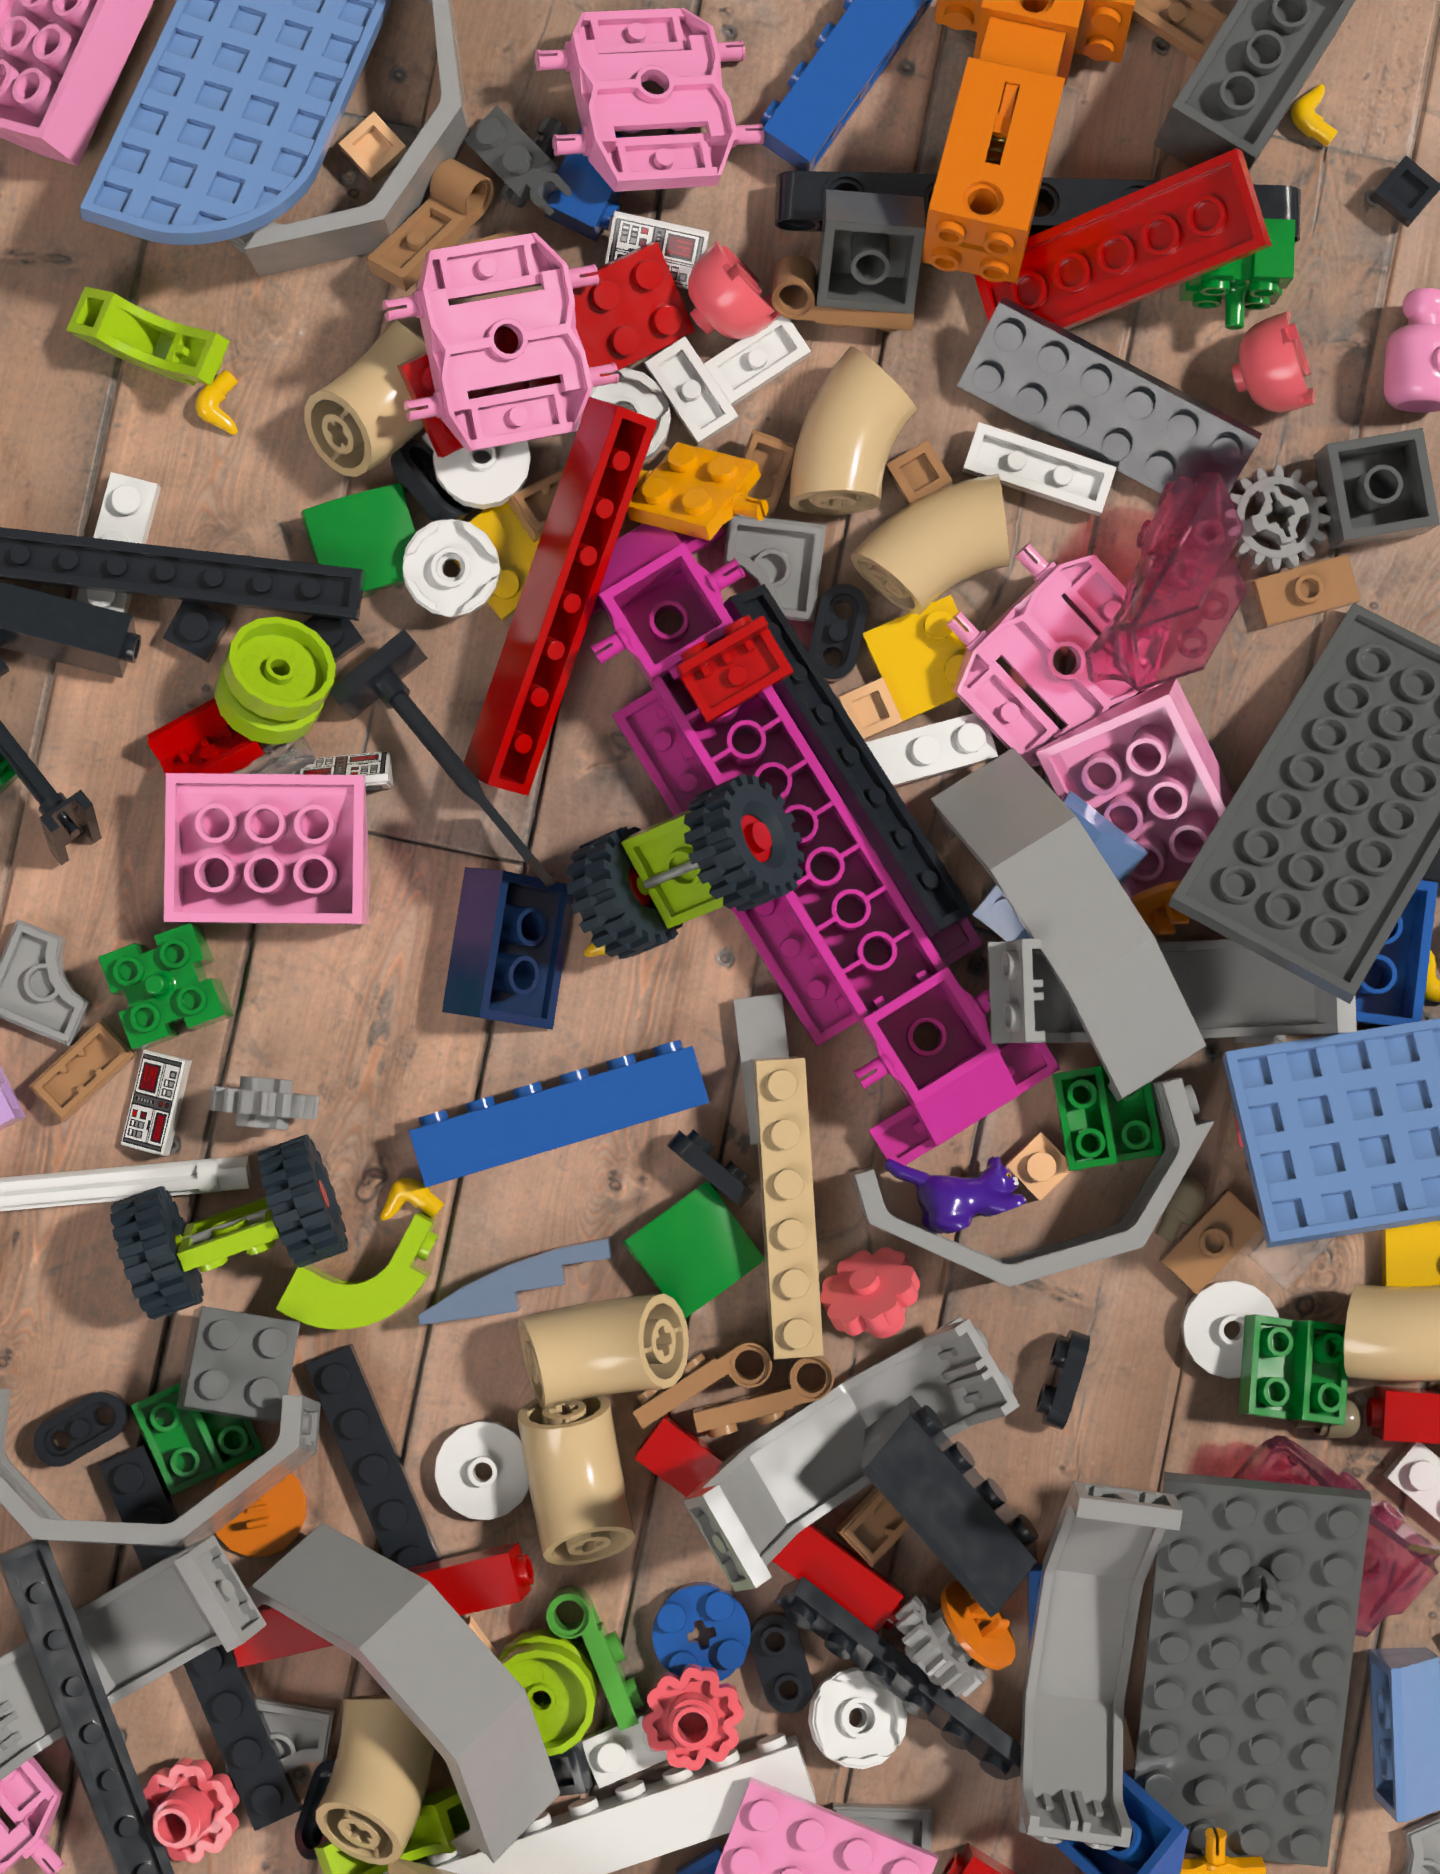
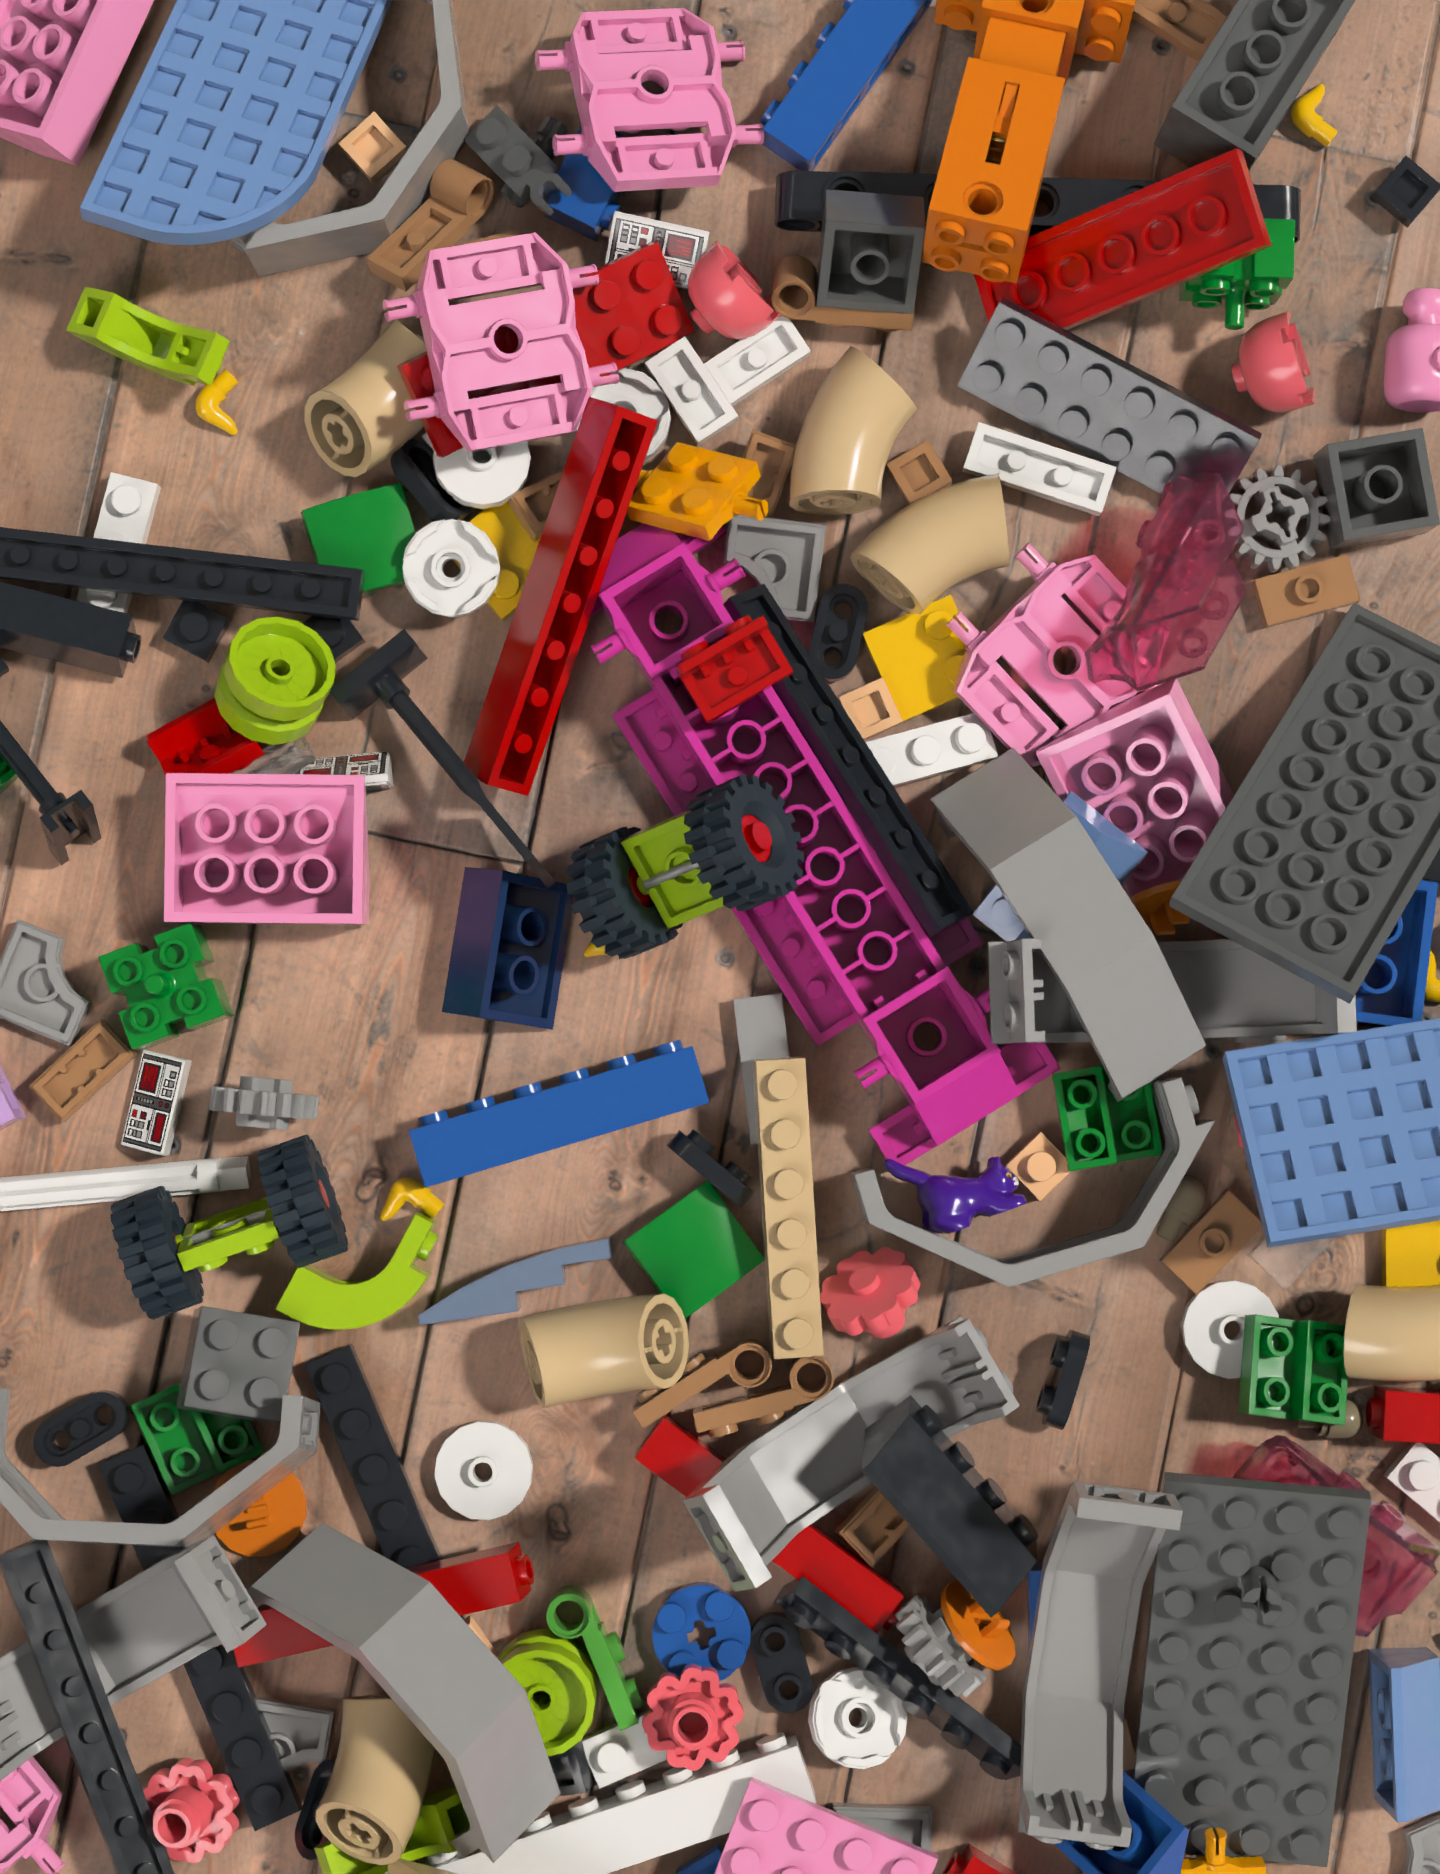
(575, 1480): tan brick -> none

